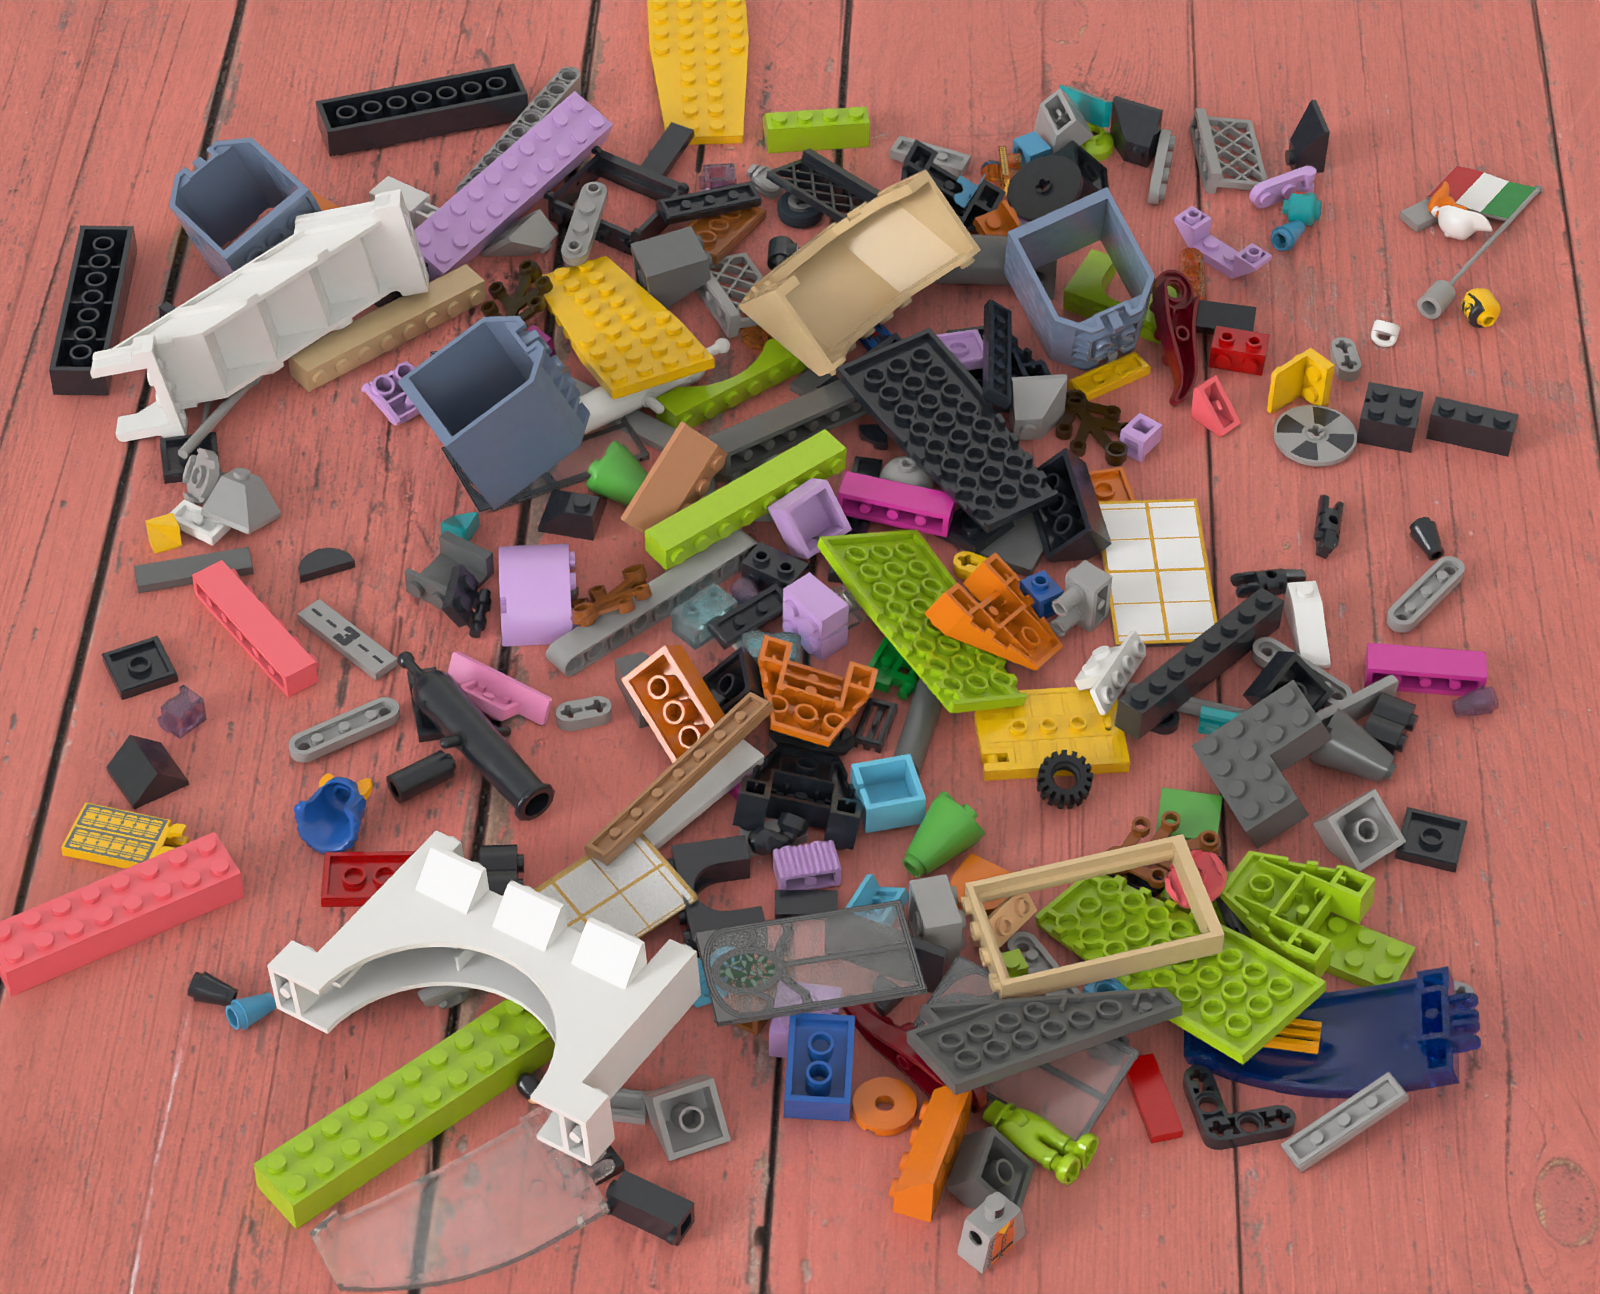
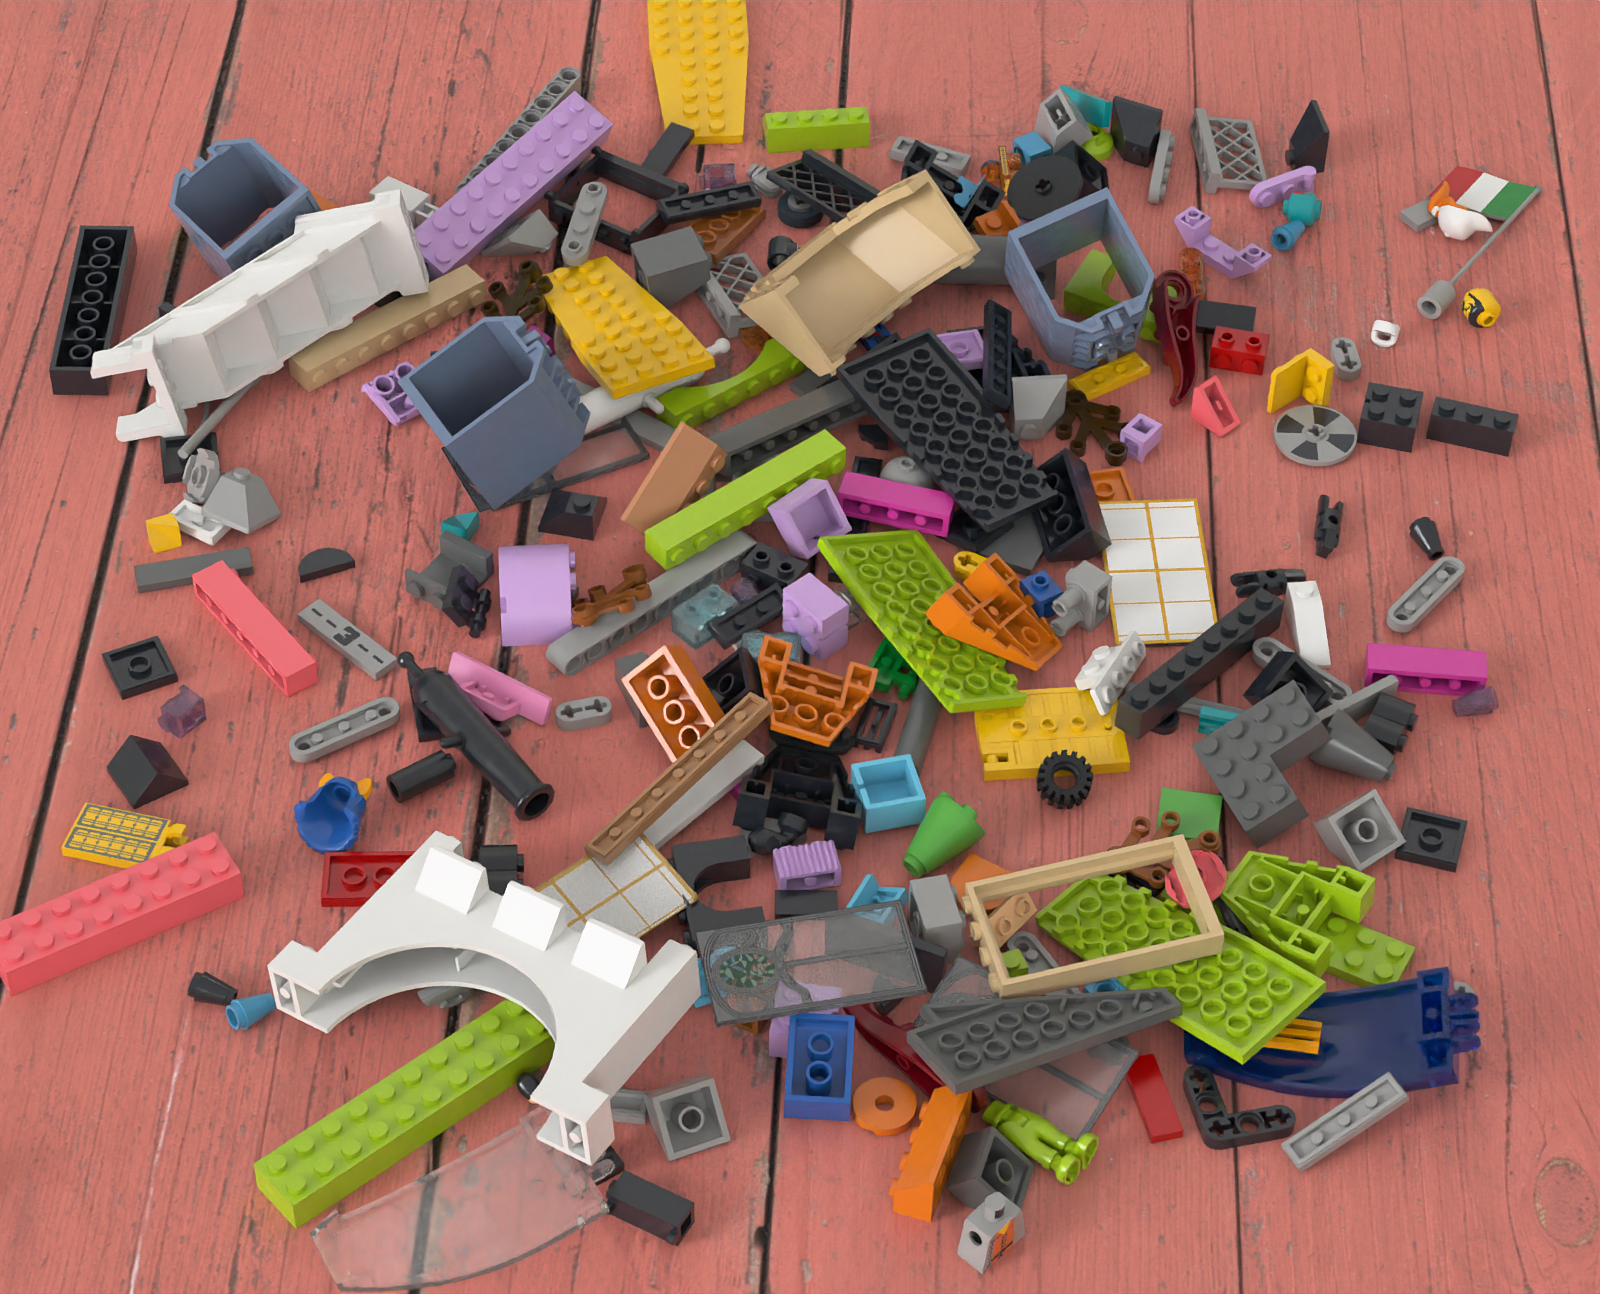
(421, 109): black brick -> none
(616, 474): bright green cone -> none

